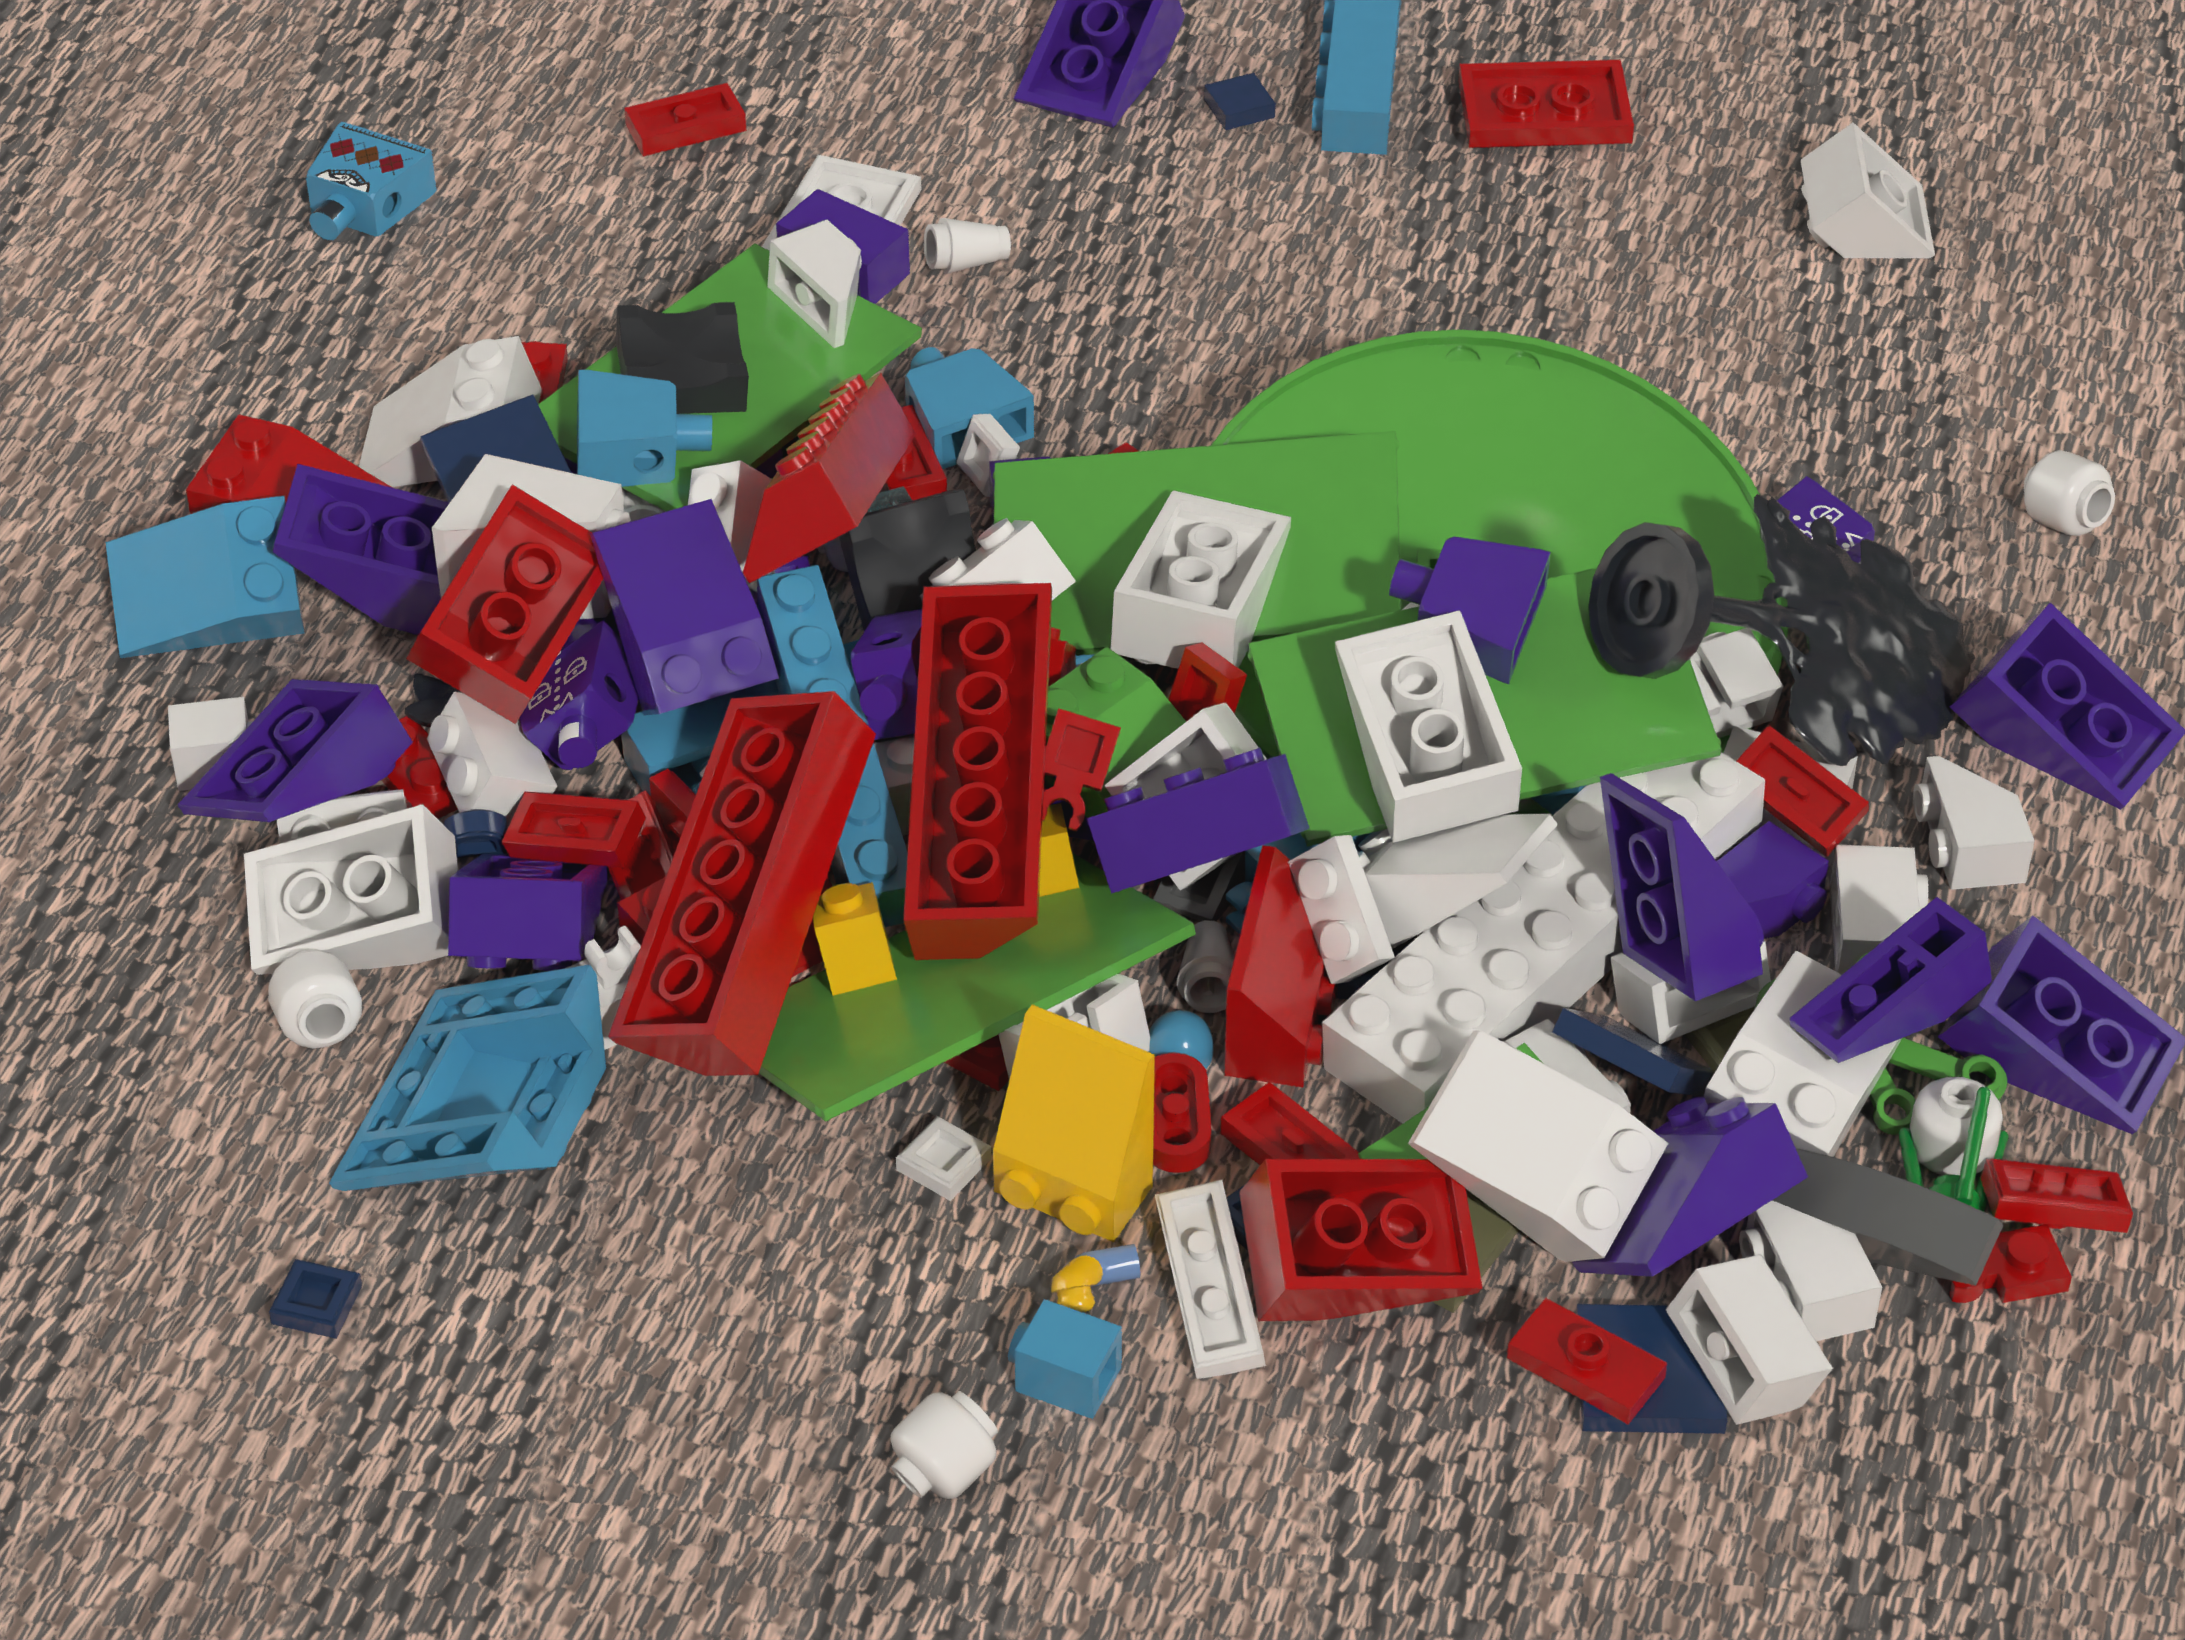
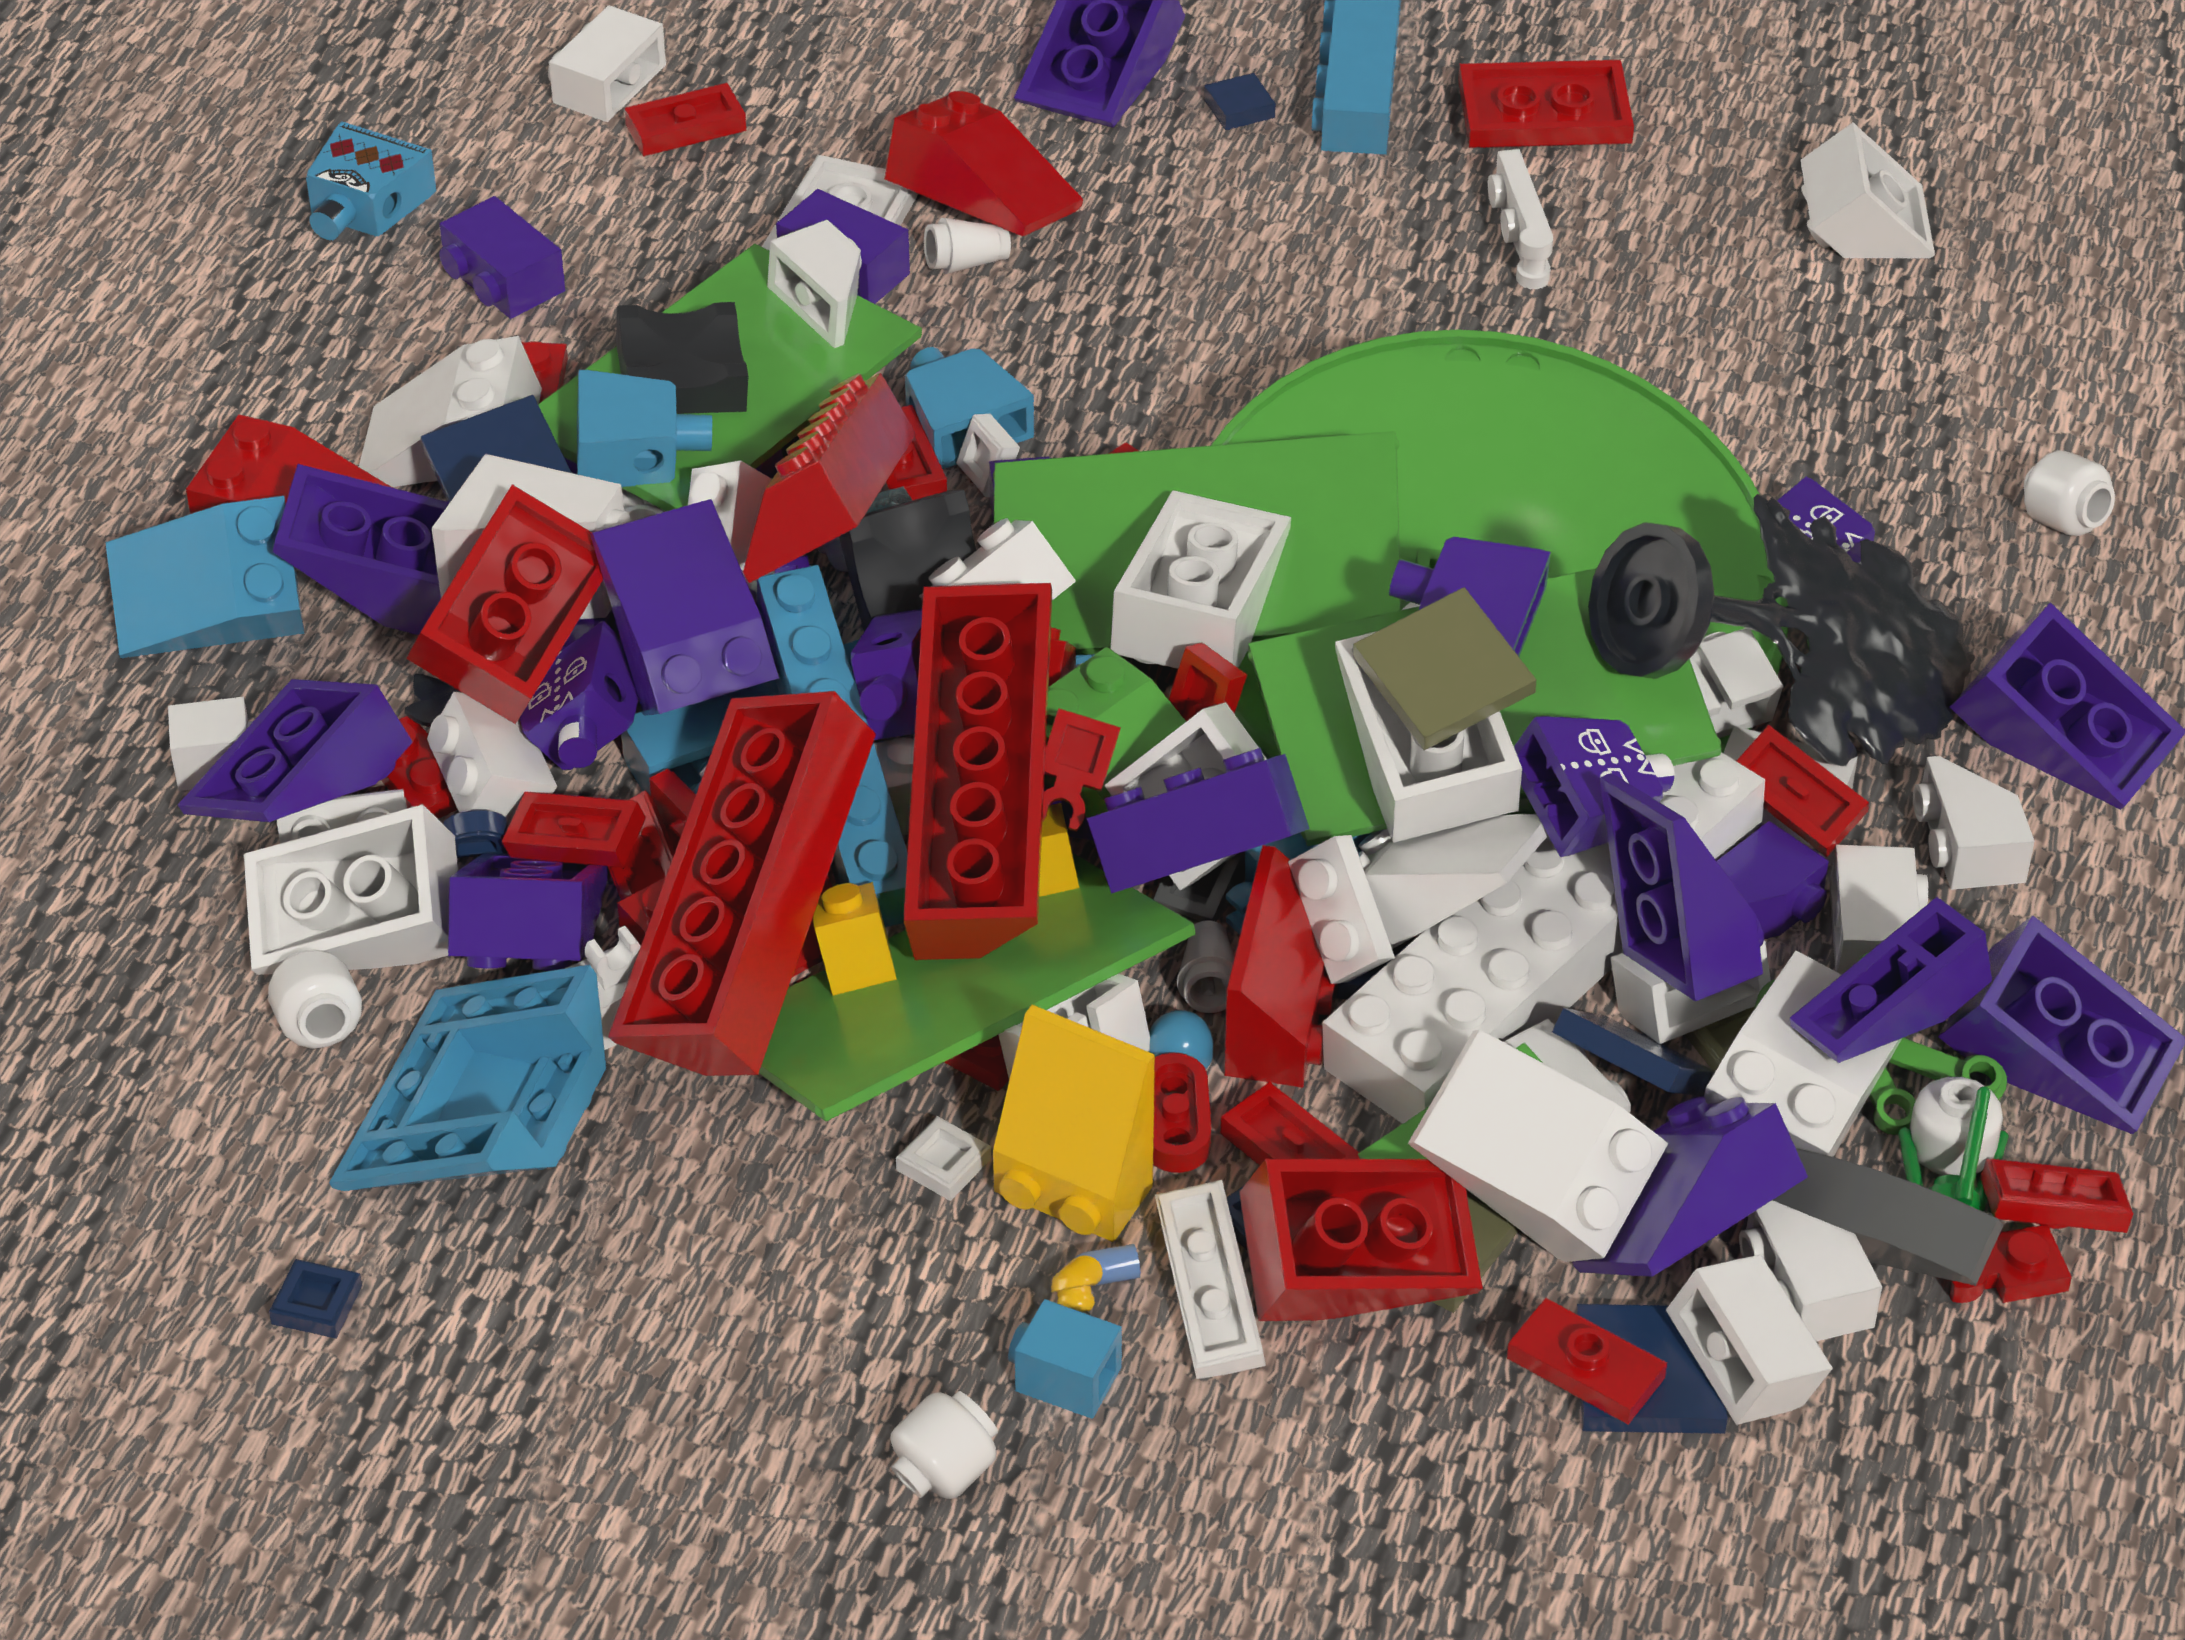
(501, 257): none -> dark purple brick
(607, 63): none -> white brick
(977, 164): none -> red slope
(1444, 668): none -> olive tile
(1522, 218): none -> white plate
(1563, 773): none -> dark purple torso

